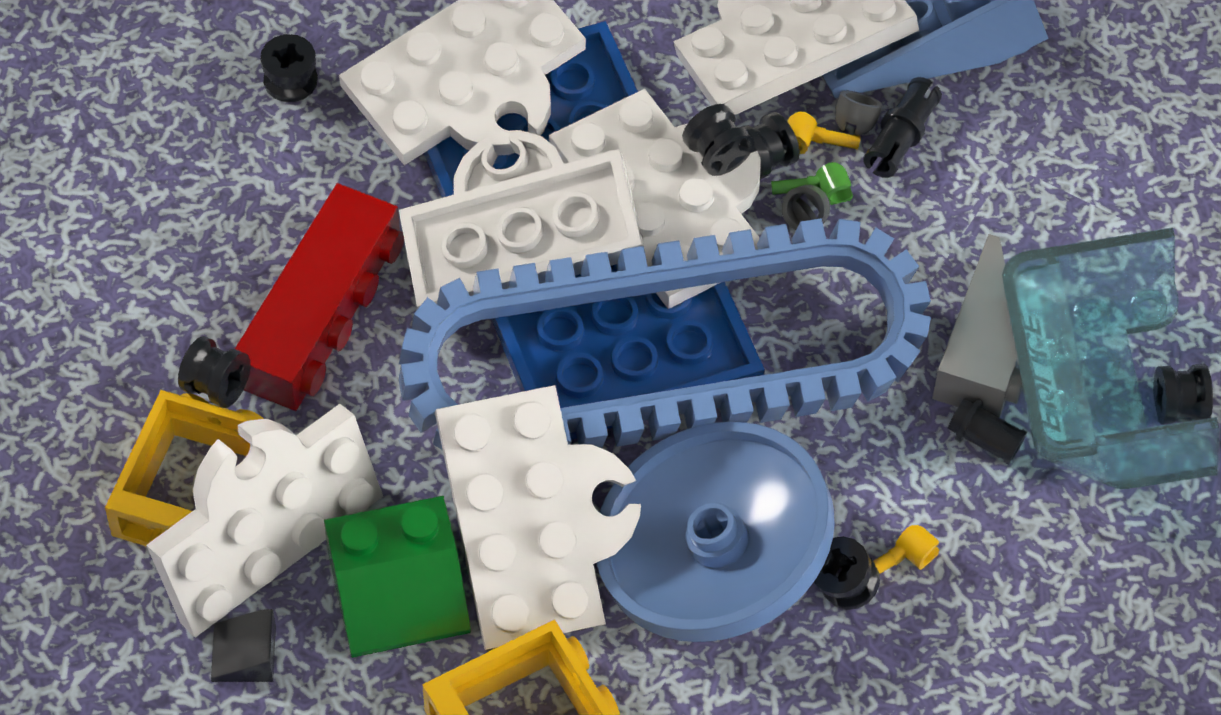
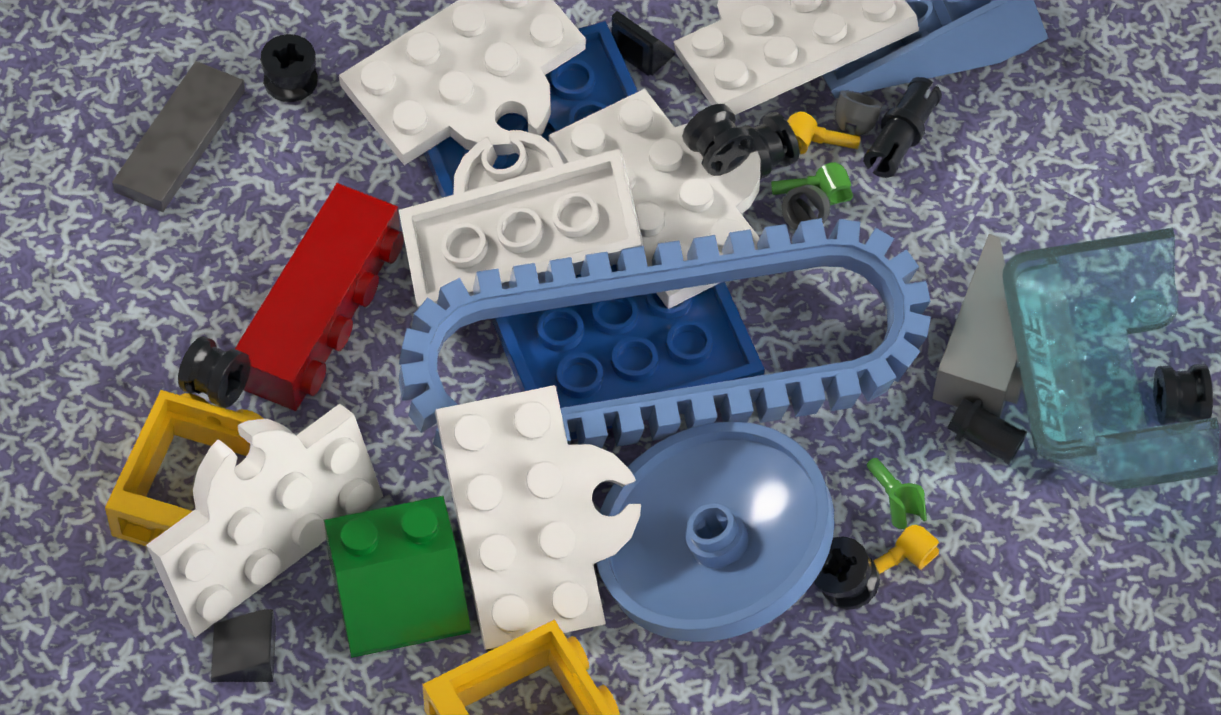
(178, 136): none -> flat silver tile
(639, 46): none -> black slope
(902, 497): none -> bright green hand

